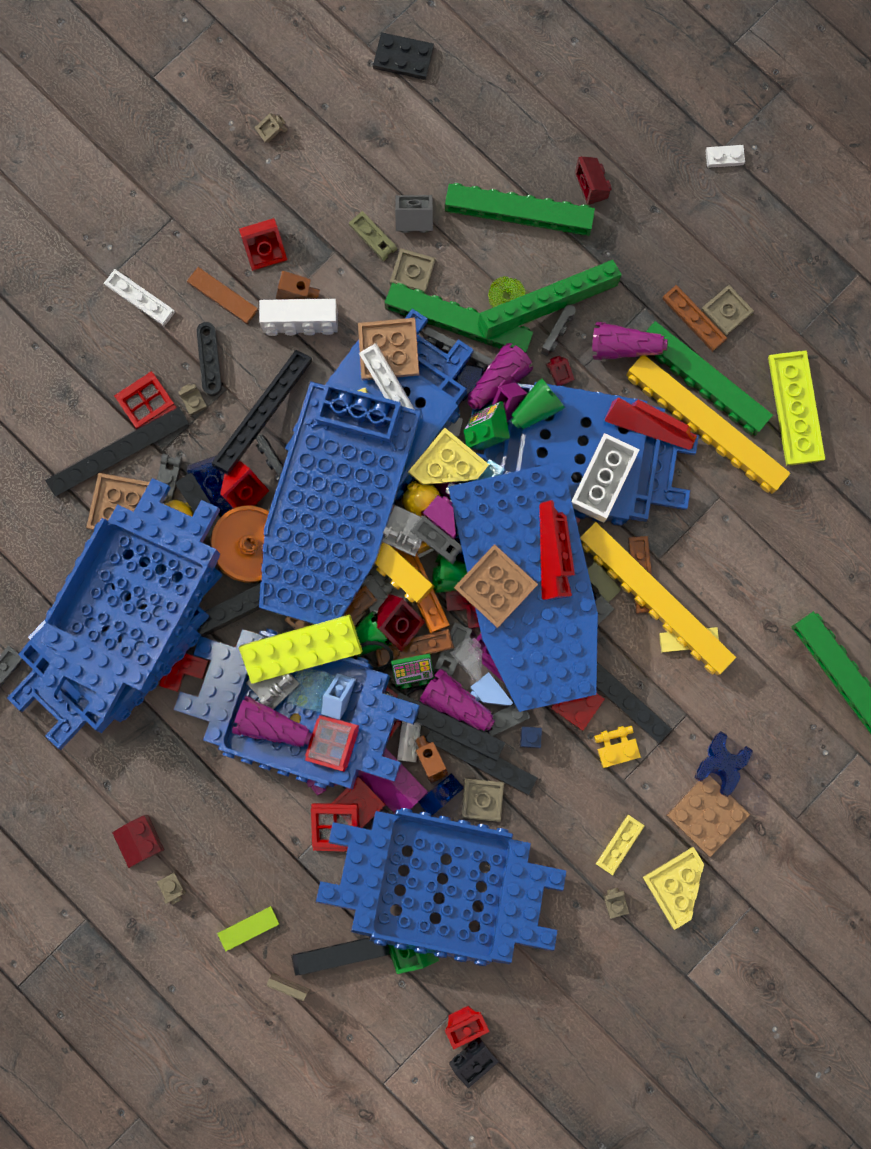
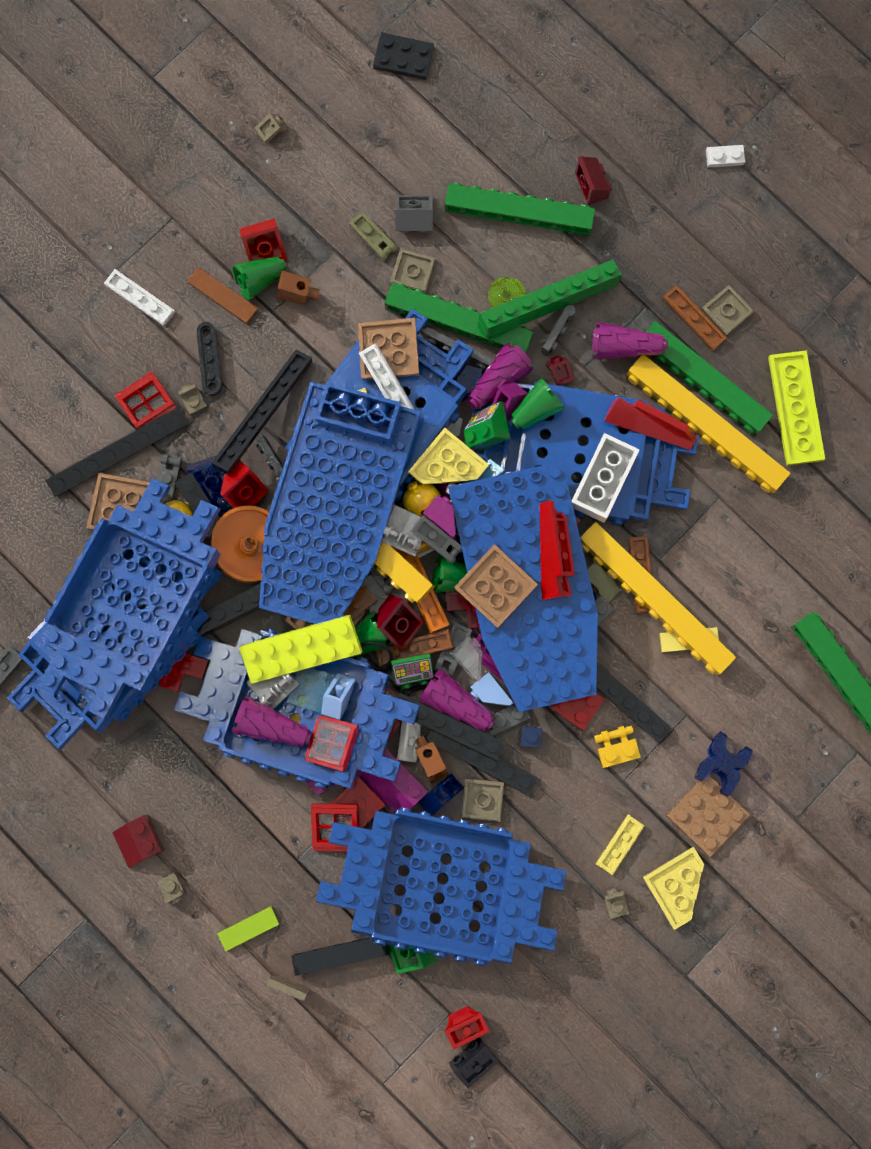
(257, 275): none -> green cone
(298, 316): white brick -> none

